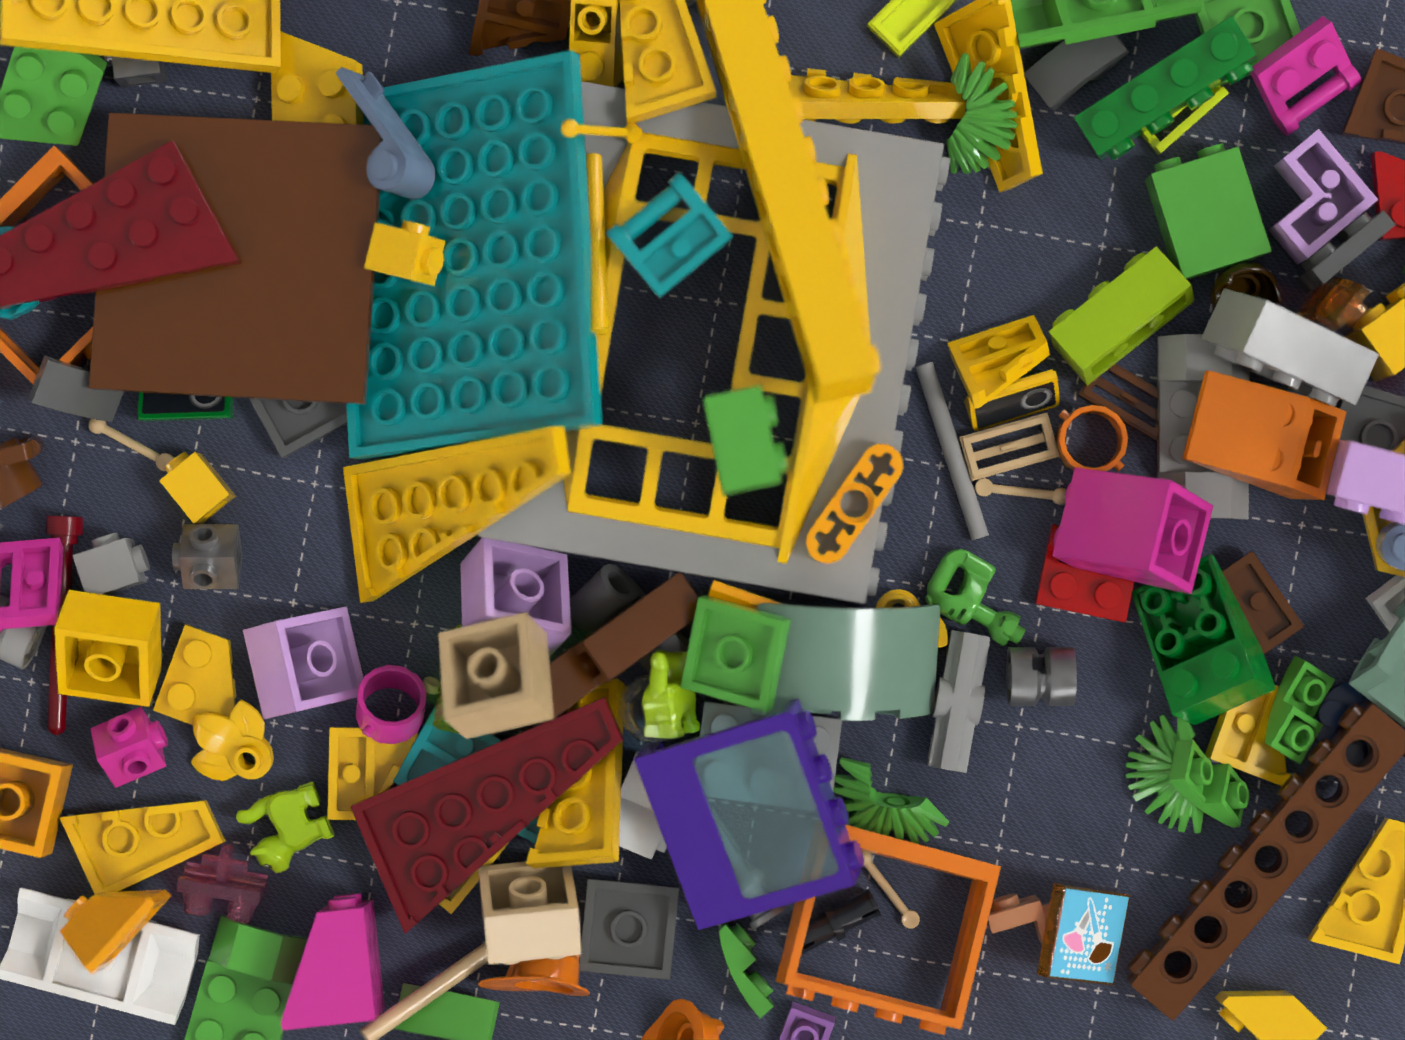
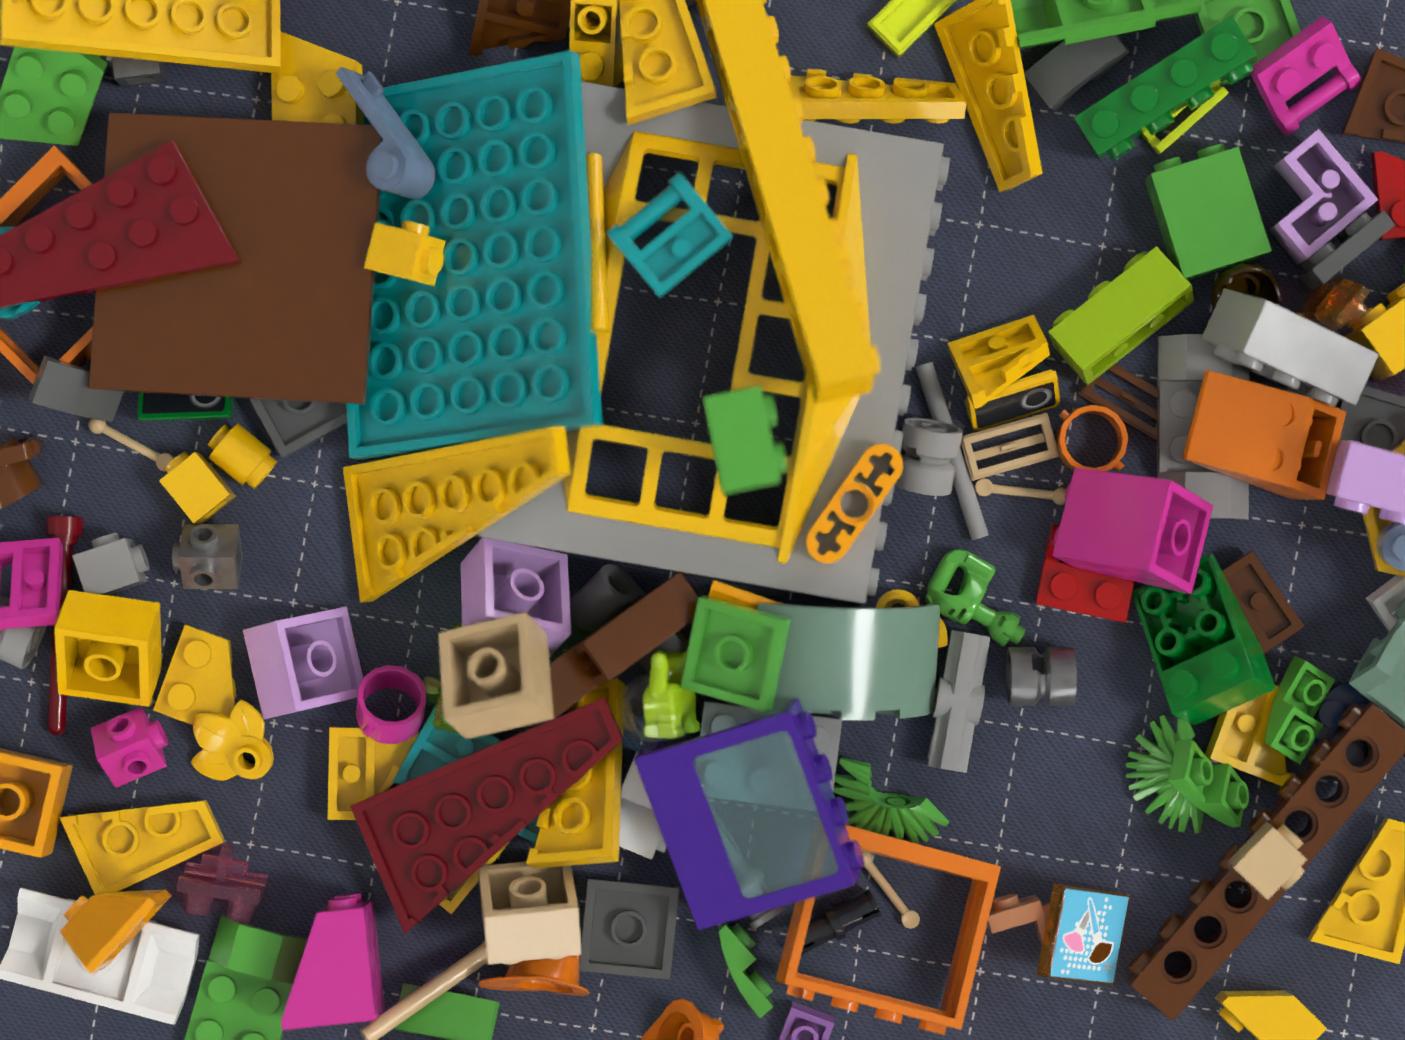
(241, 455): none -> yellow brick
(289, 816): lime animal -> none
(630, 132): yellow hinge -> none
(927, 456): none -> light grey wheel
(984, 122): bright green hair -> none
(1270, 859): none -> tan brick

